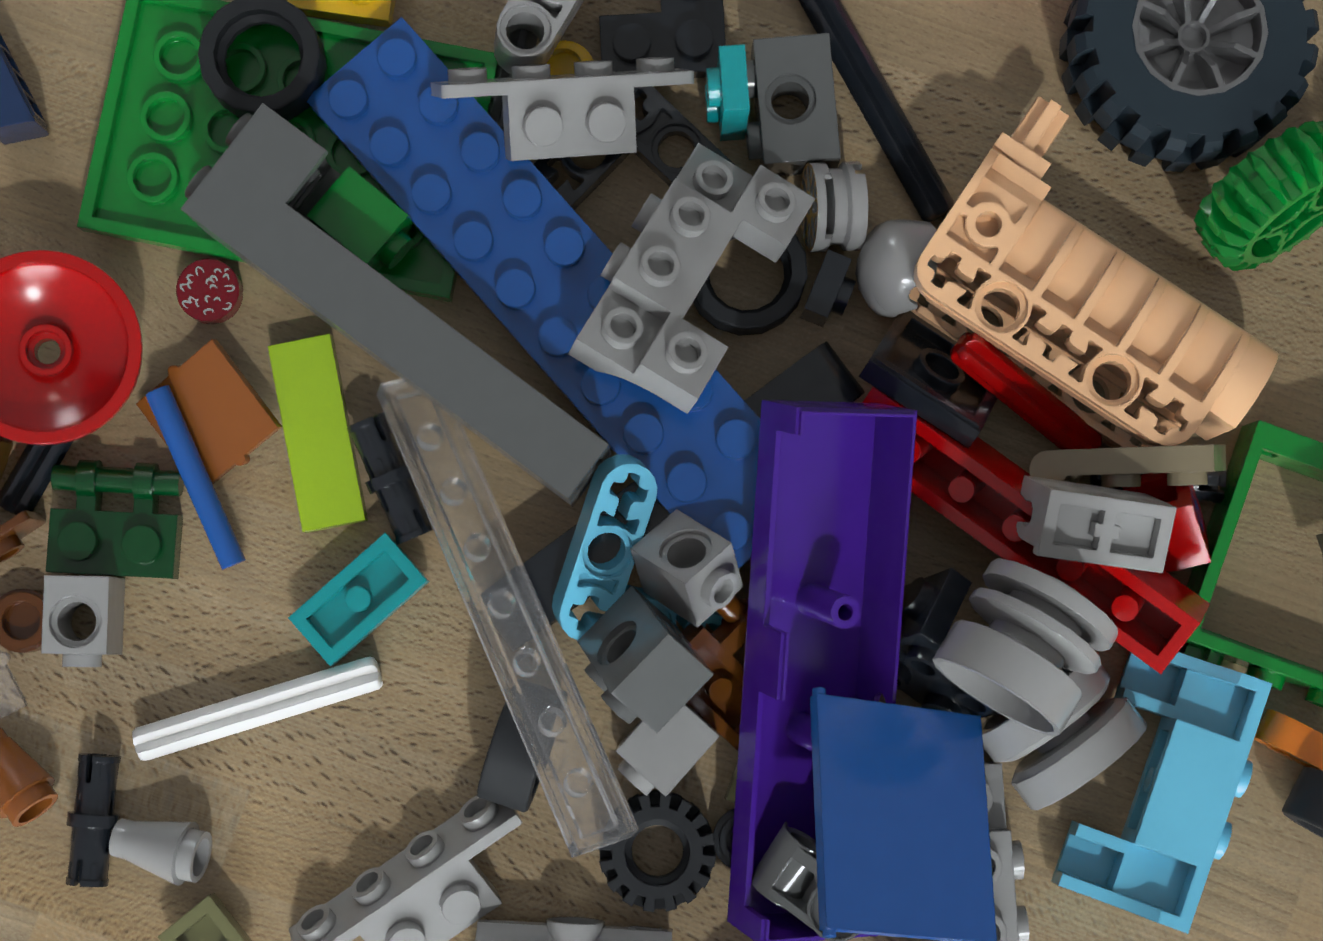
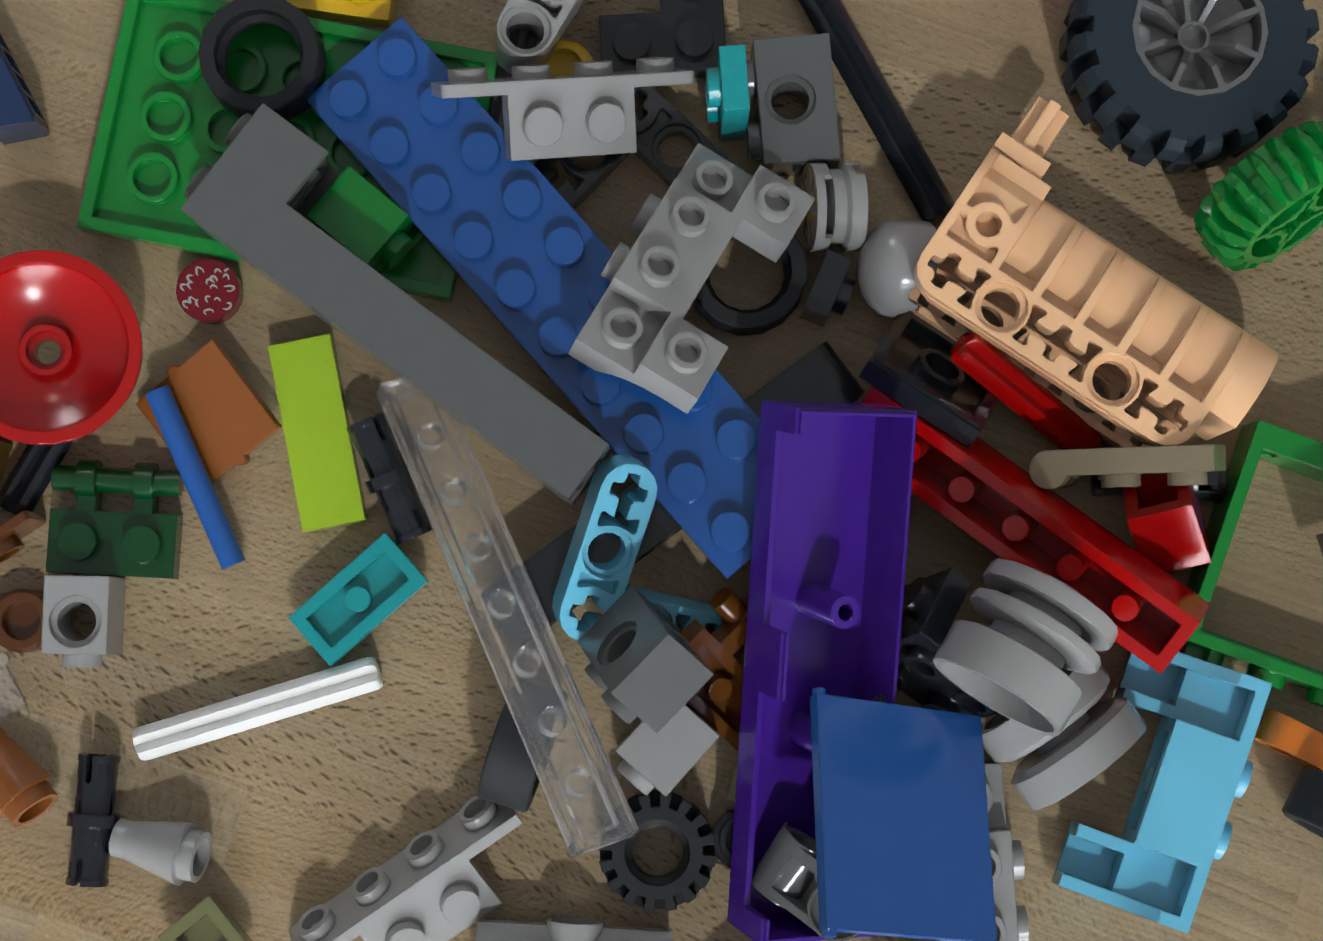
(687, 567): light grey brick -> none
(1096, 524): light grey hinge -> none

